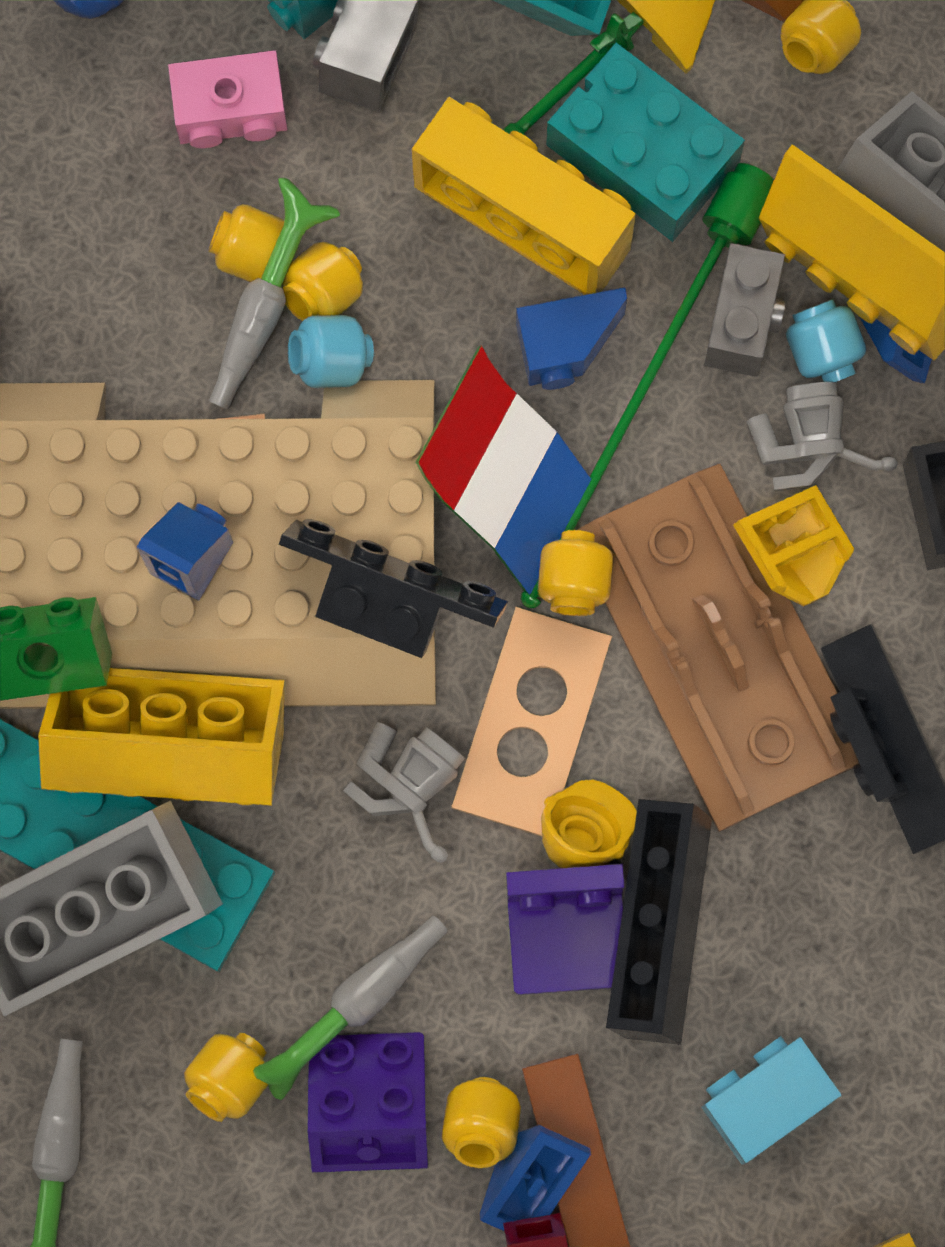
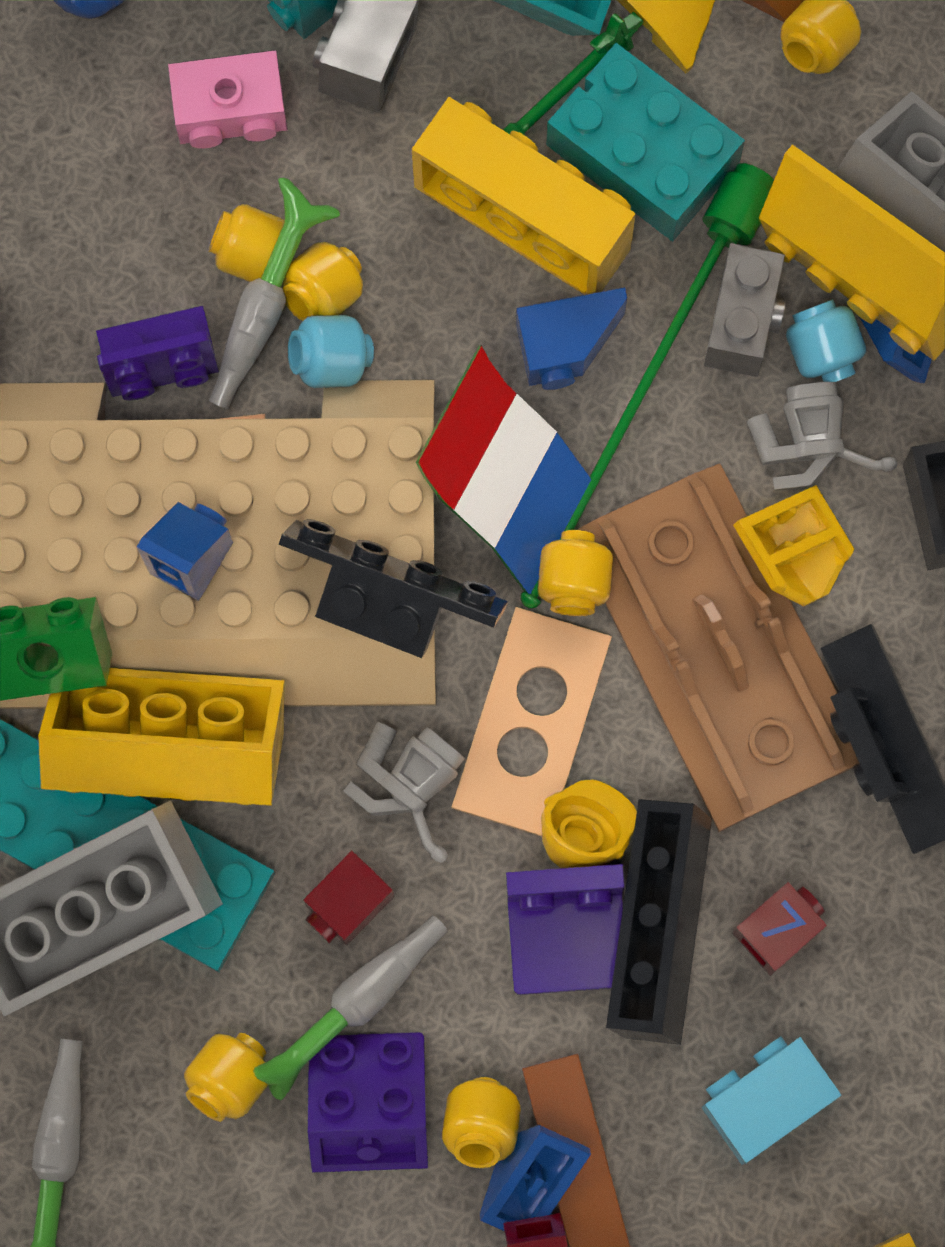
(157, 353): none -> dark purple bracket
(346, 900): none -> dark red brick
(781, 927): none -> dark red brick

